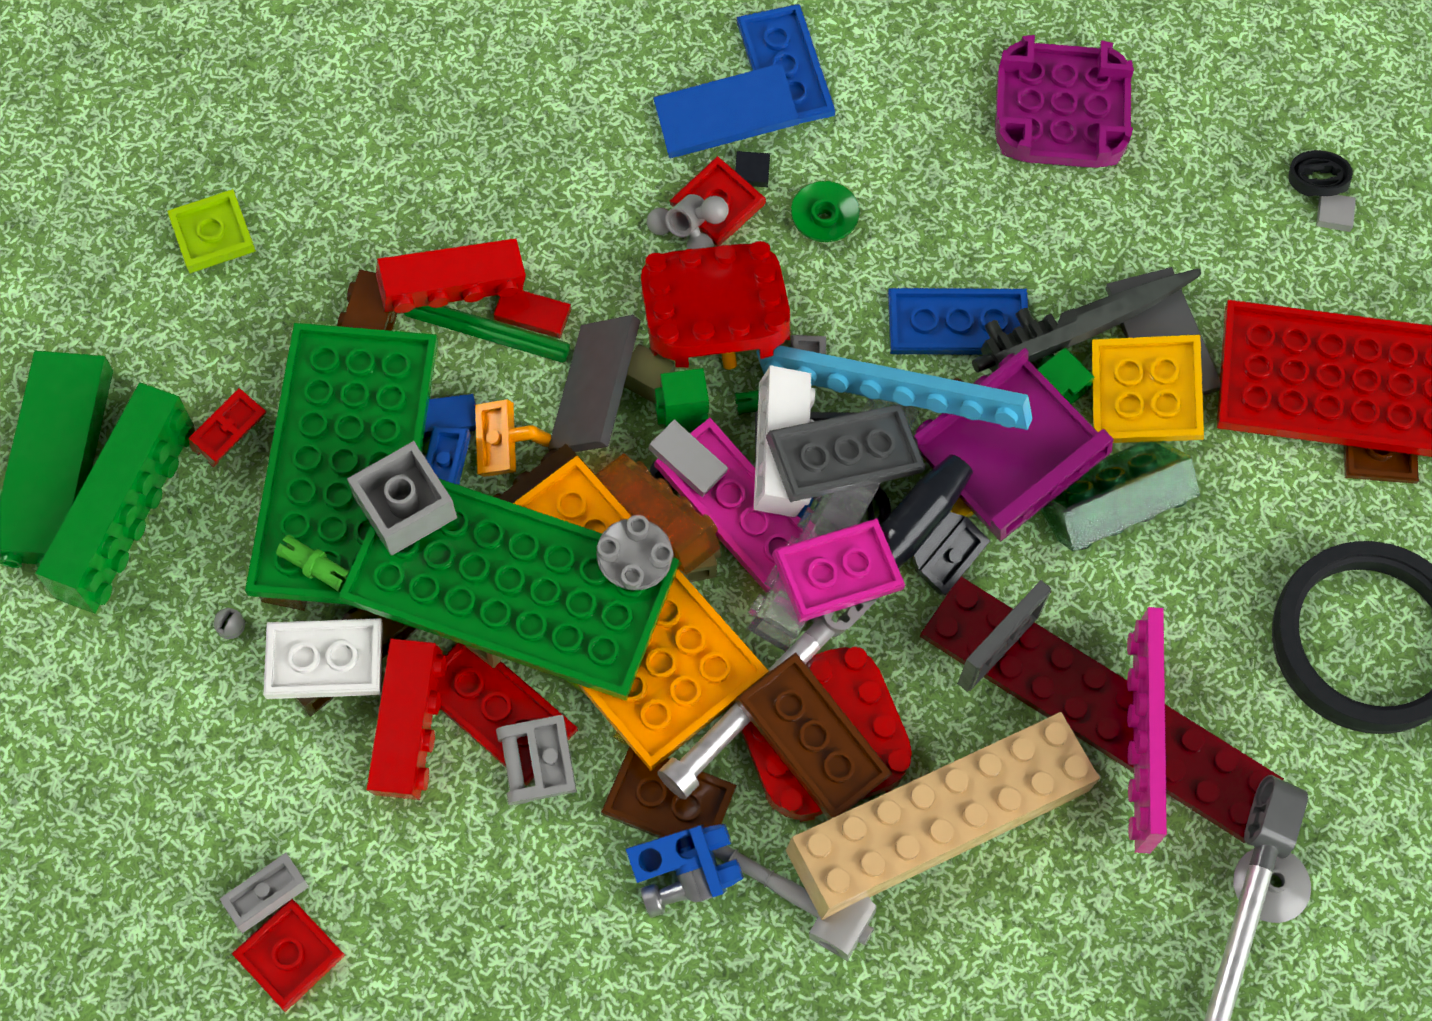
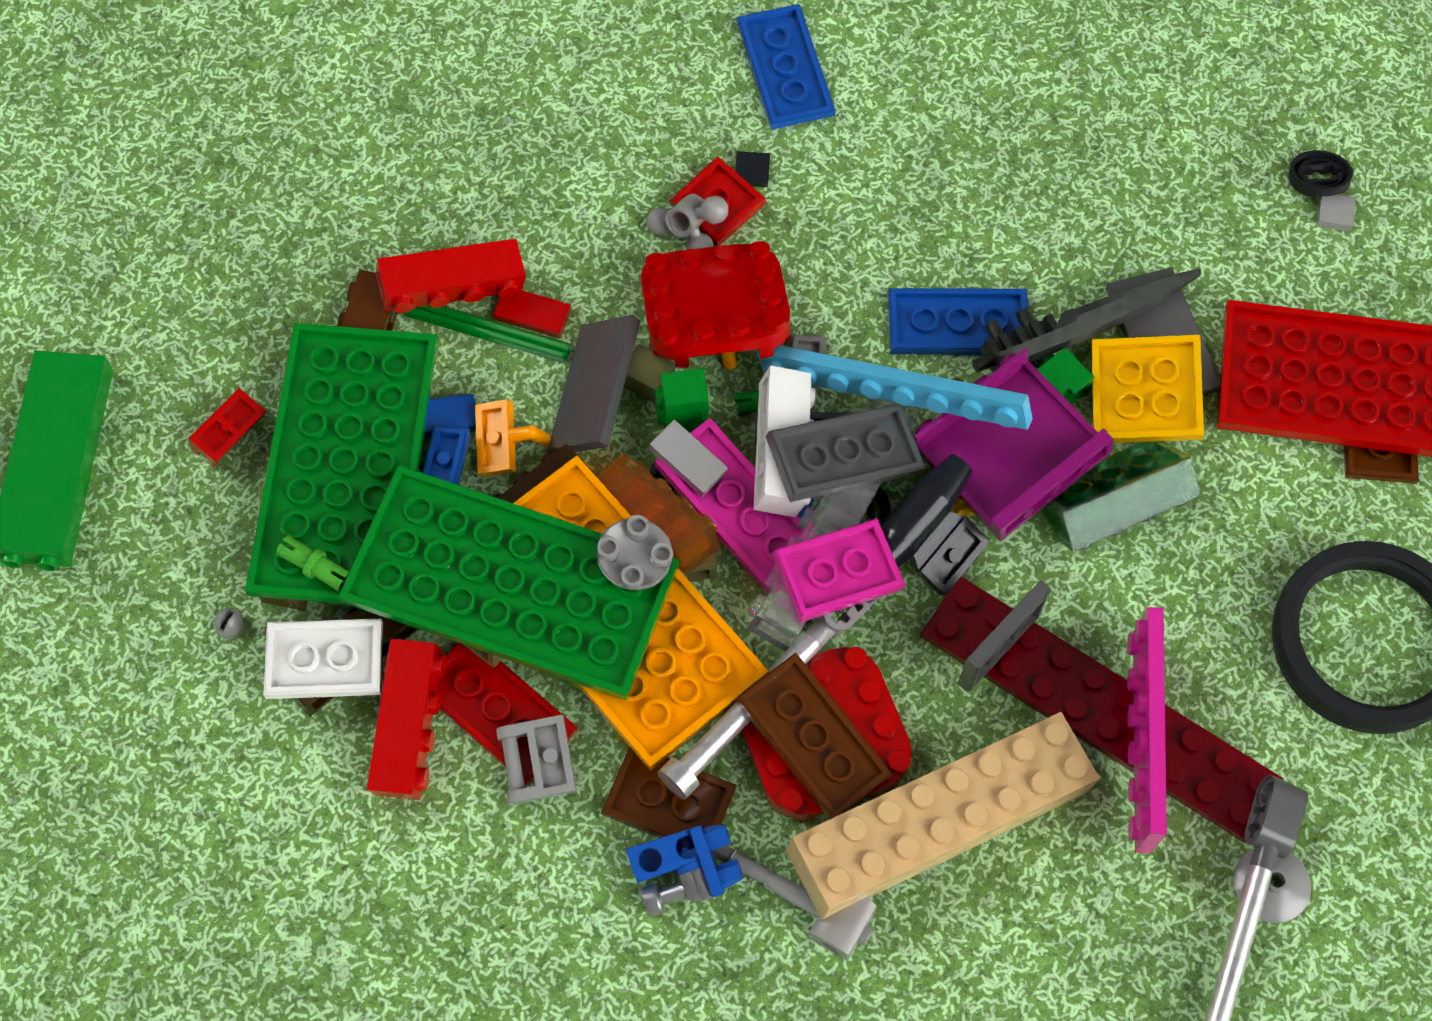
(116, 499): green brick -> none
(211, 231): lime plate -> none
(264, 893): light grey plate -> none
(288, 954): red tile -> none
(402, 498): light grey brick -> none
(726, 110): blue tile -> none
(829, 199): green dish -> none
(1063, 104): magenta plate -> none

